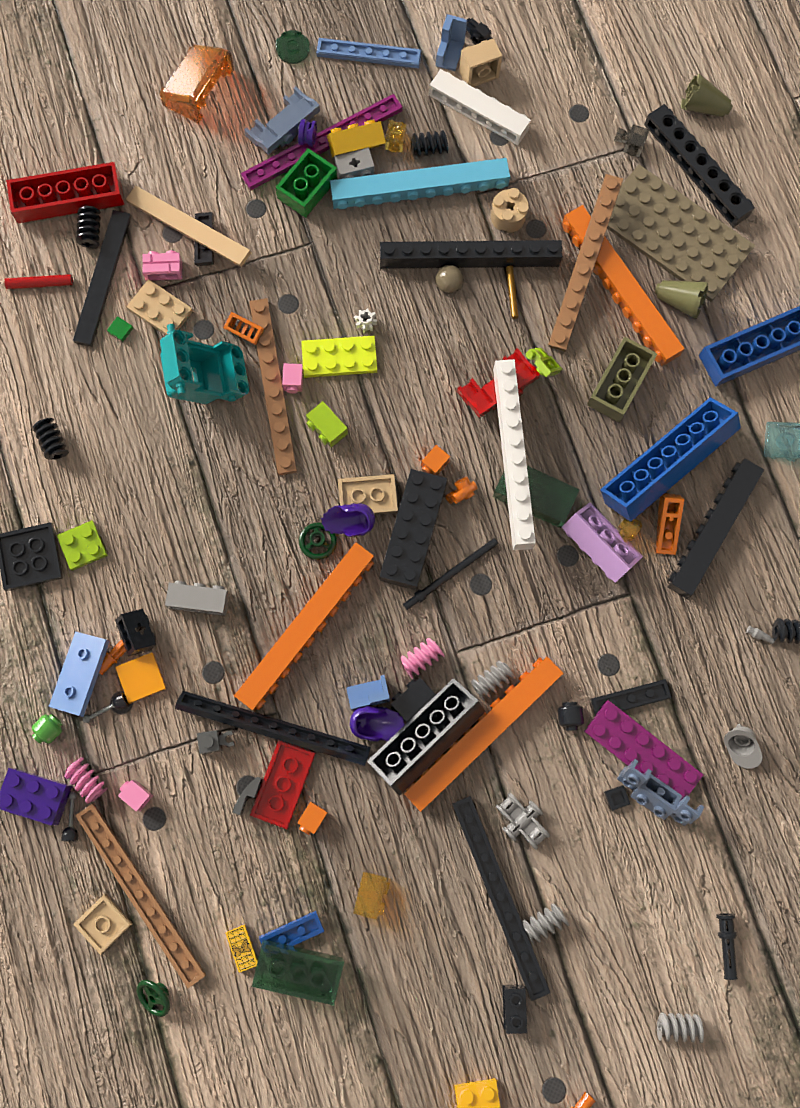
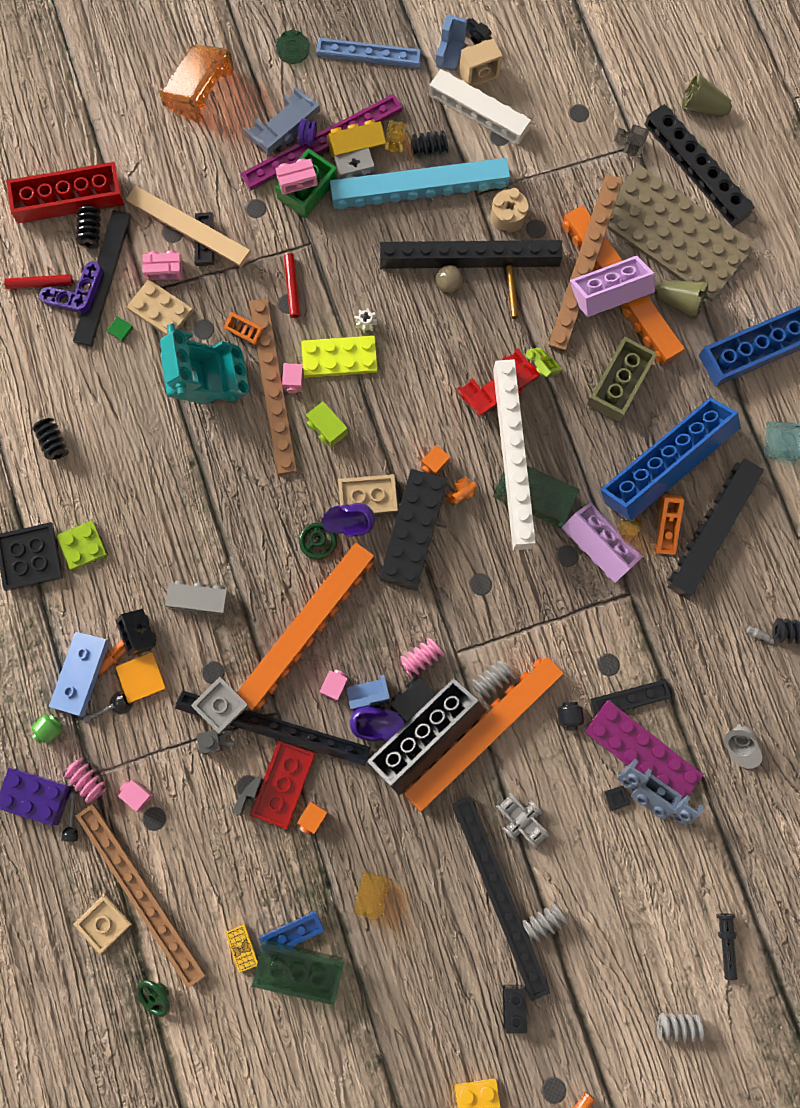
(75, 298): none -> dark purple beam
(219, 705): none -> light grey plate
(292, 287): none -> red piece
(296, 176): none -> bright pink brick
(334, 685): none -> bright pink brick
(420, 595): black bar -> none
(613, 286): none -> lavender slope

